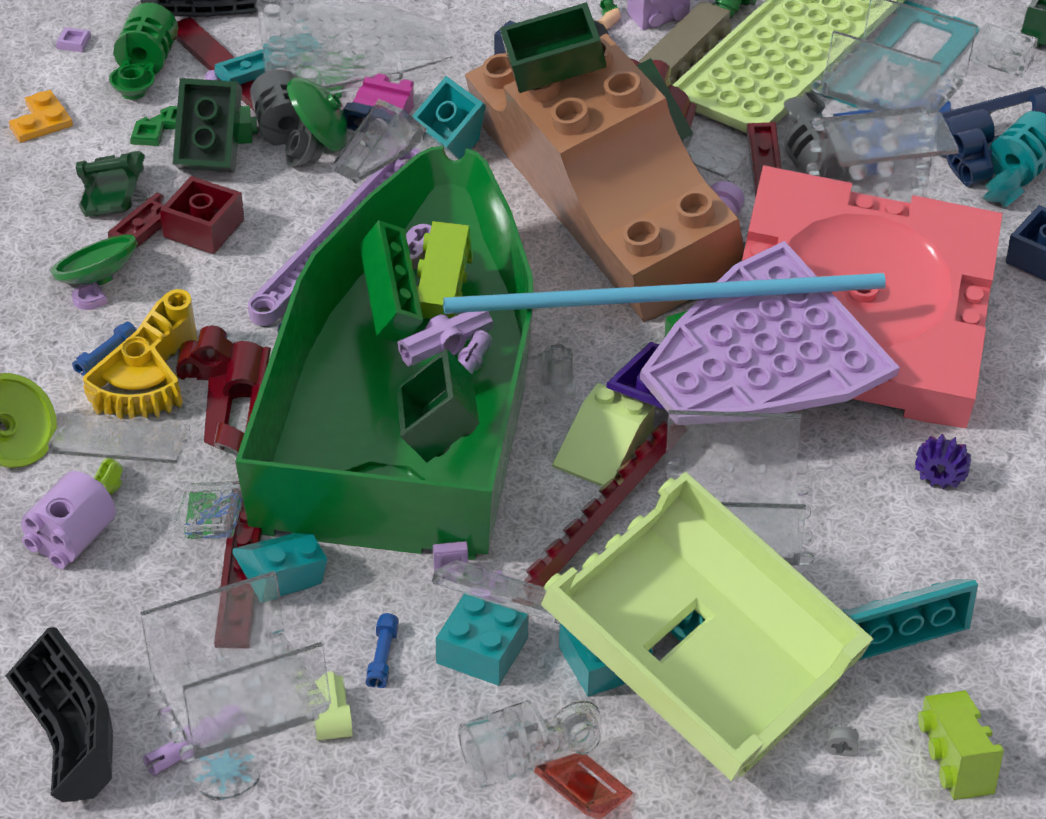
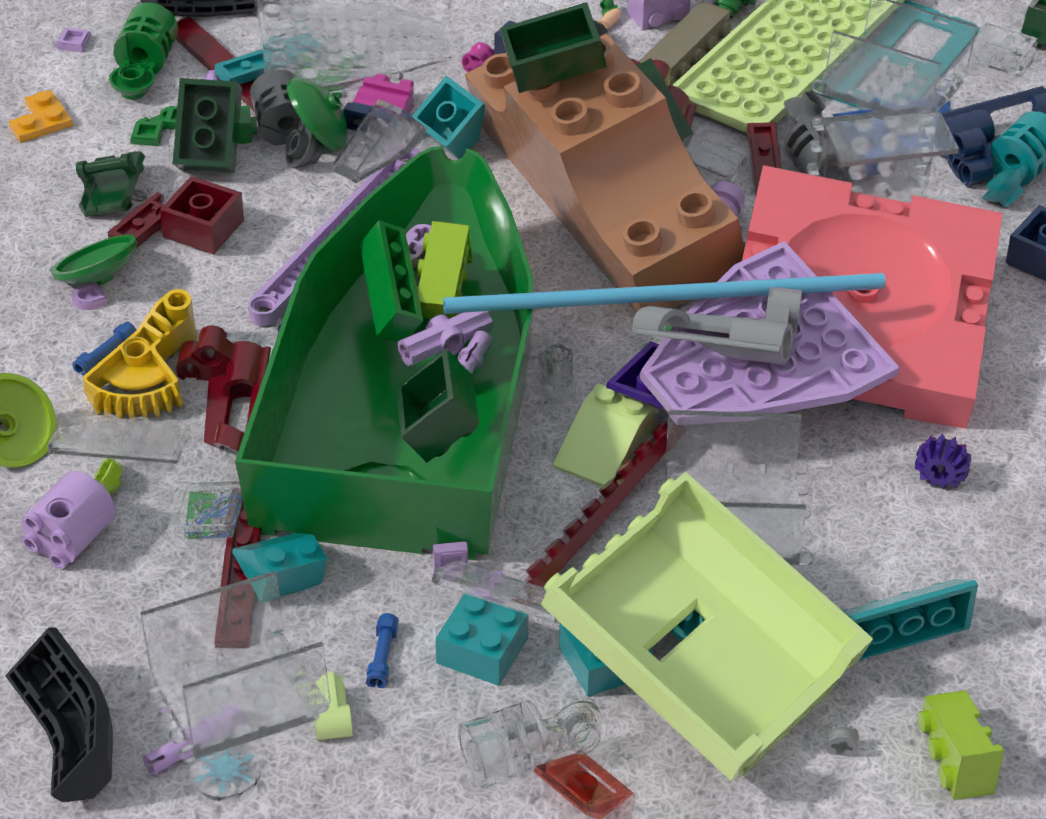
(476, 56): none -> dark pink wheel
(750, 338): none -> light grey panel

